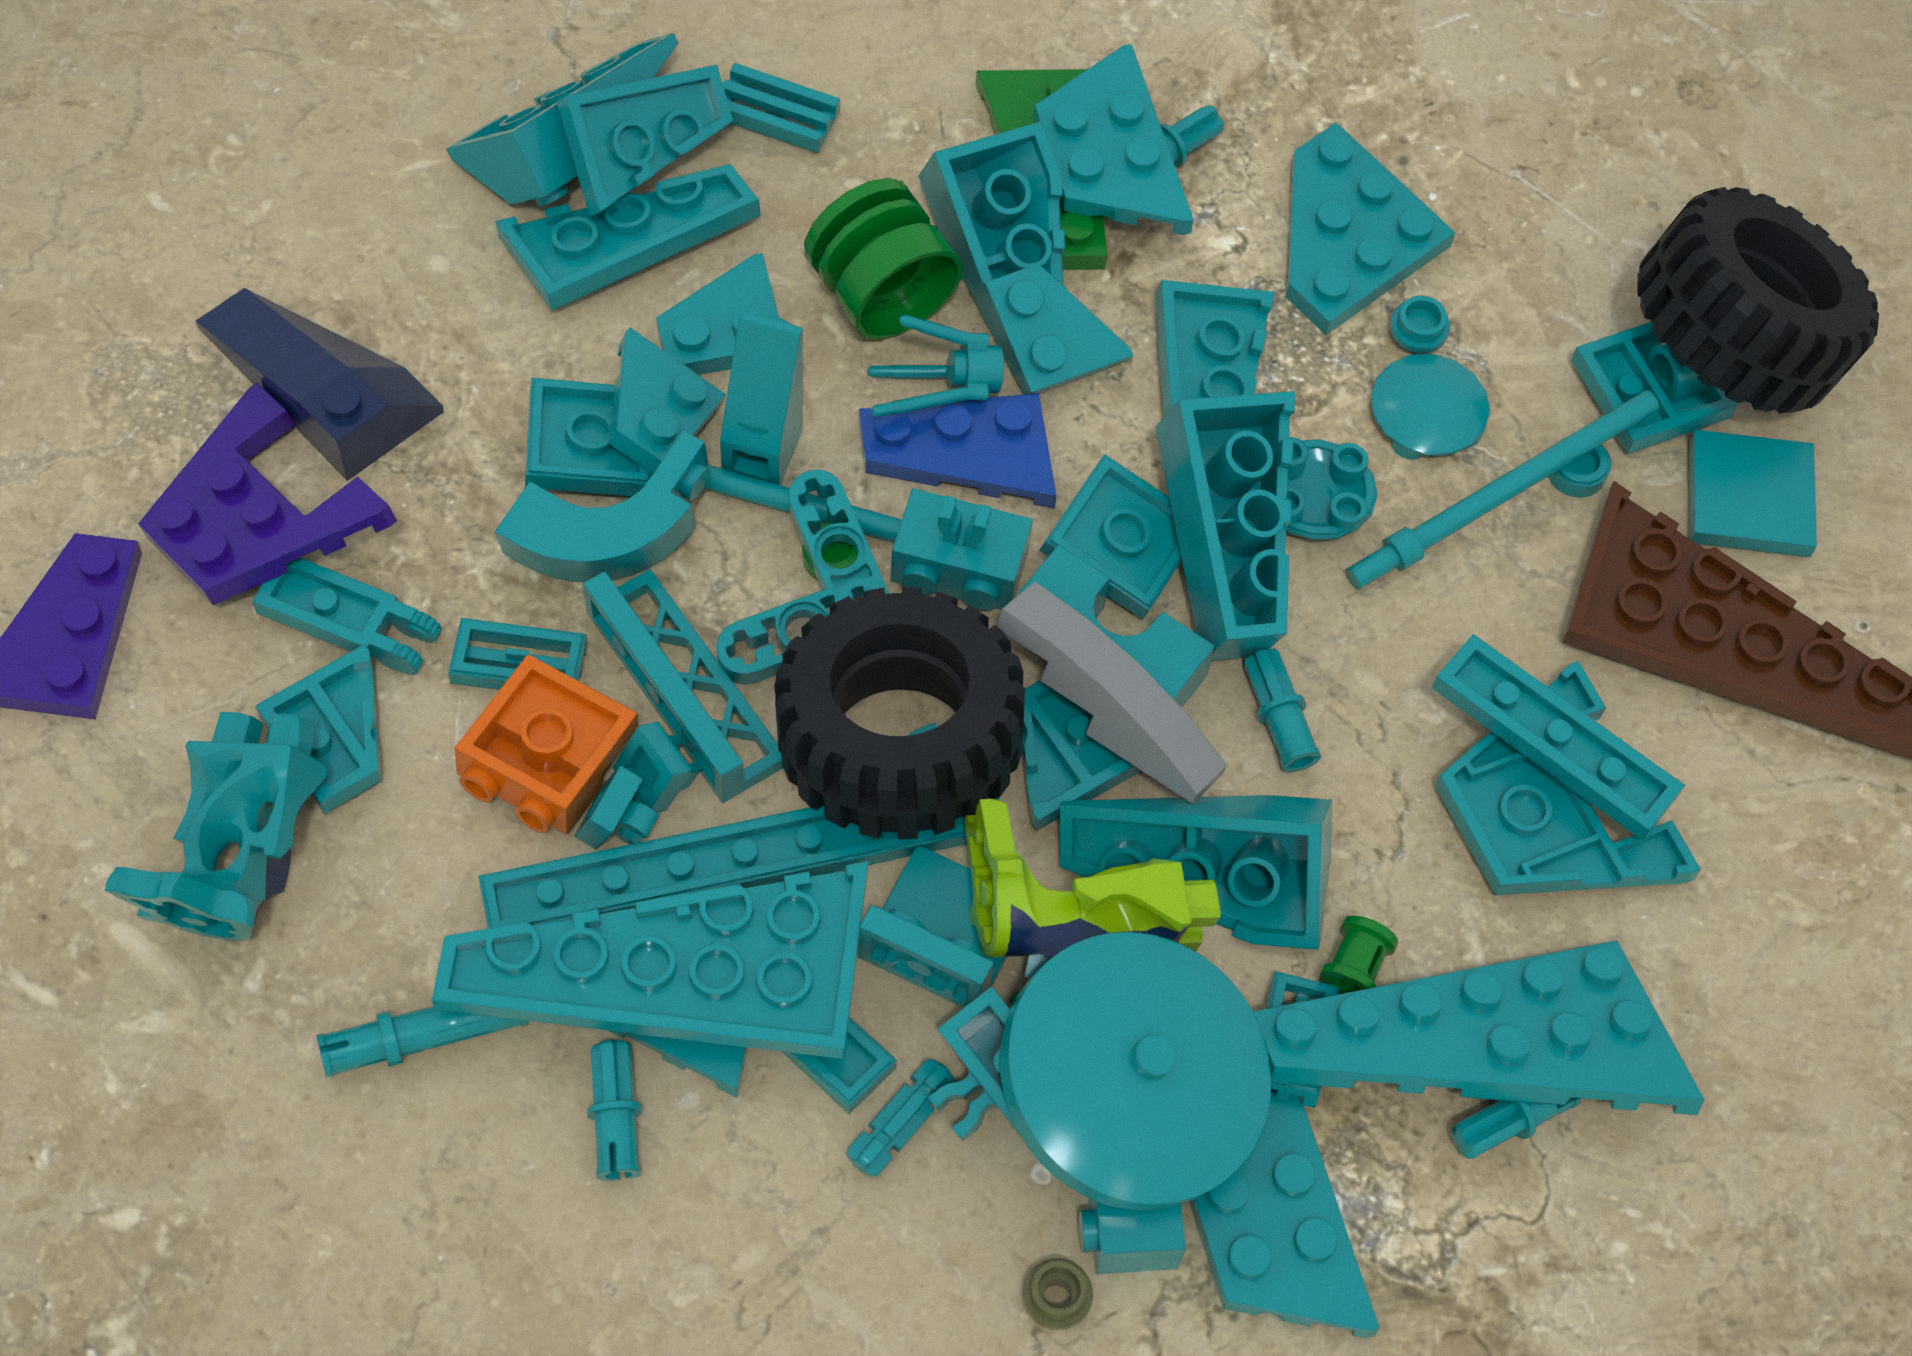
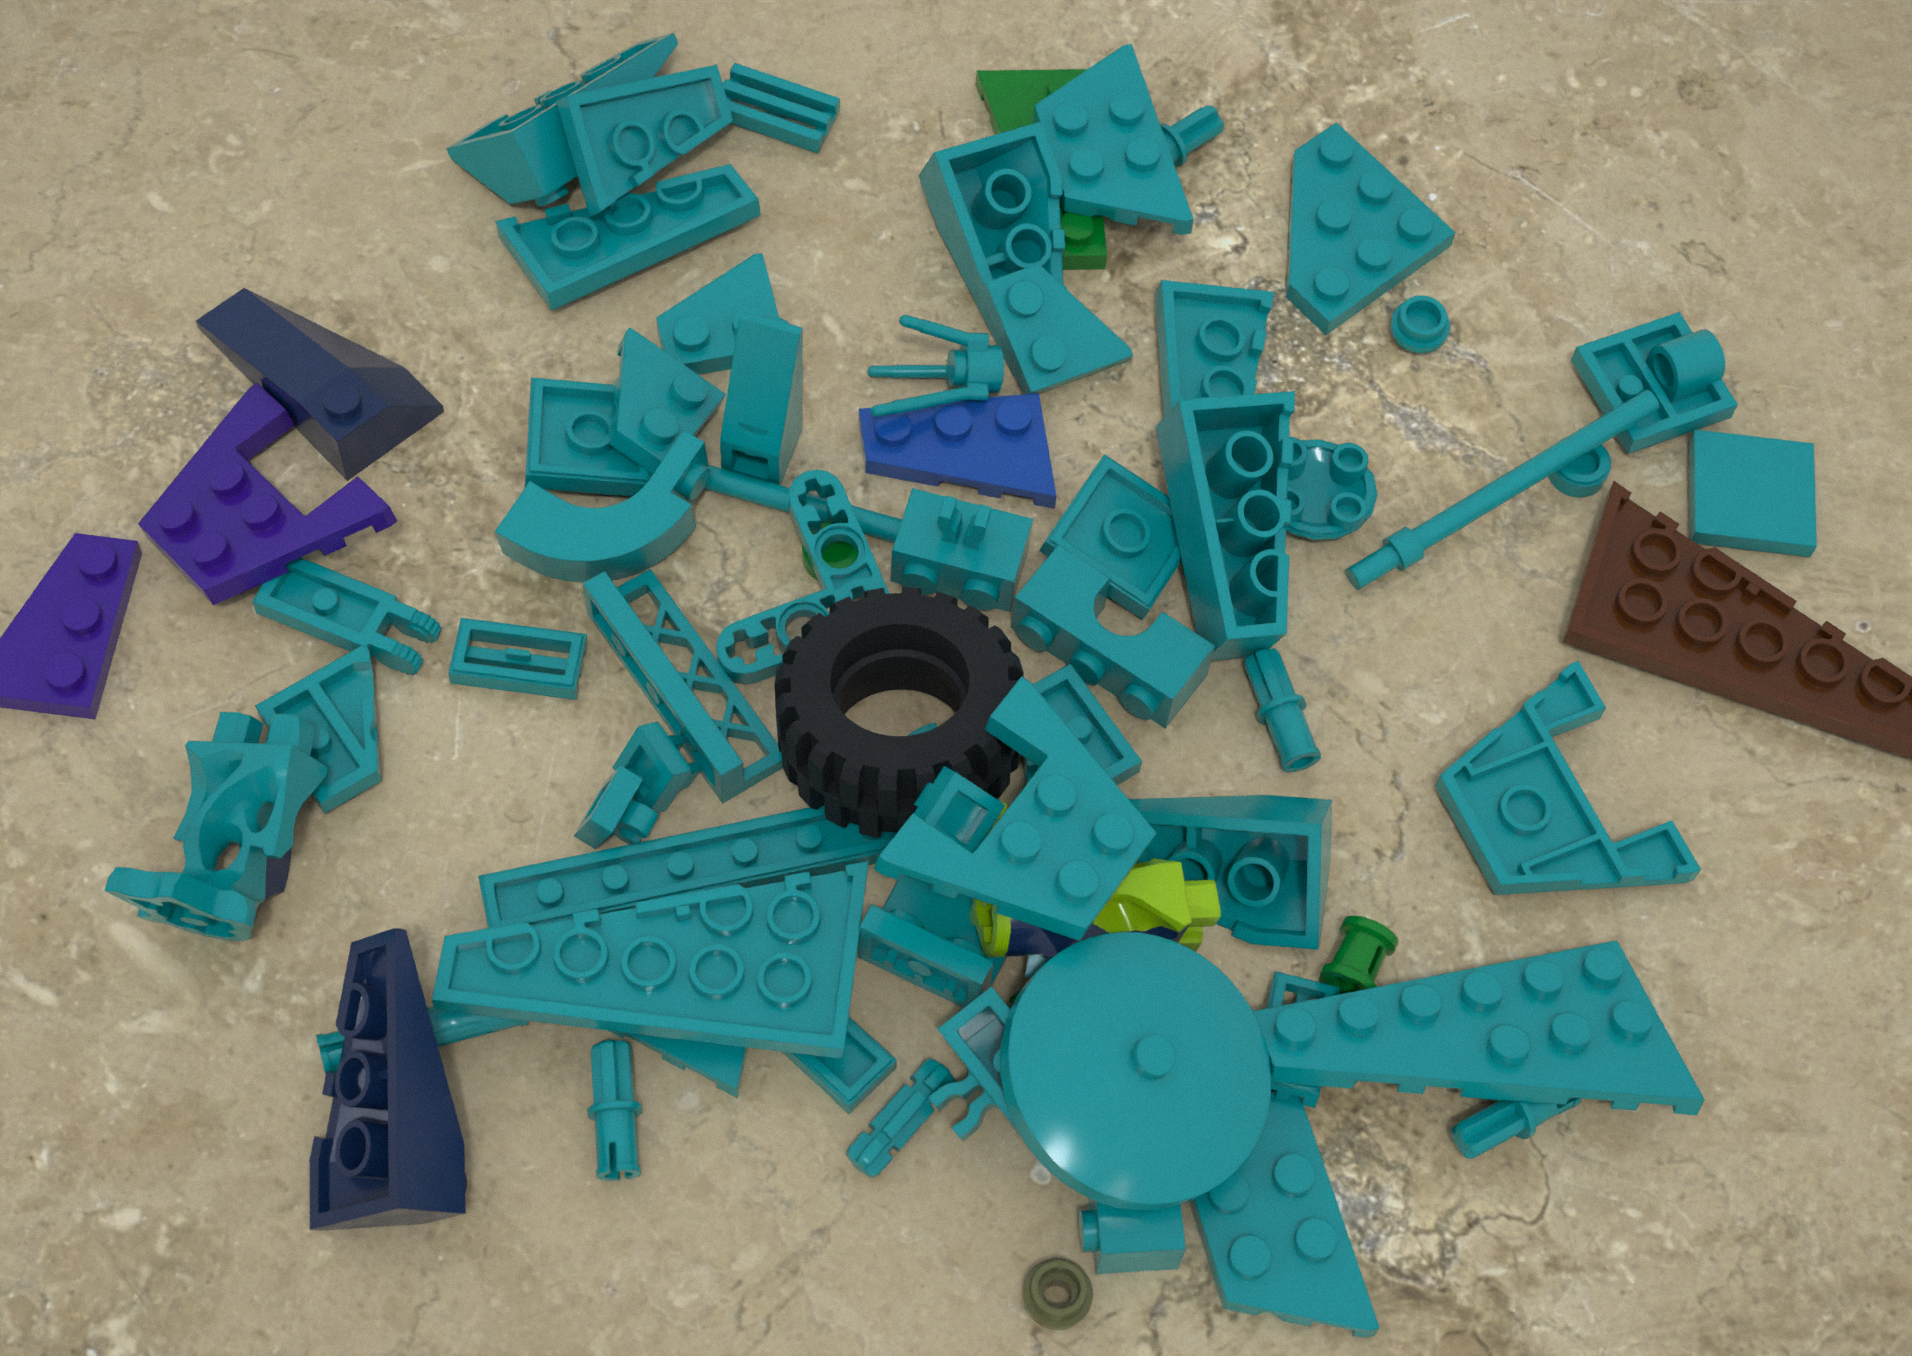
(392, 1123): none -> dark blue wedge
(543, 746): orange plate -> none
(882, 258): green wheel -> none
(958, 809): none -> teal tile
(1055, 847): none -> teal wing
(1127, 704): light grey slope -> none
(1429, 406): teal dish -> none
(1558, 737): teal plate -> none
(1757, 300): black tyre -> none

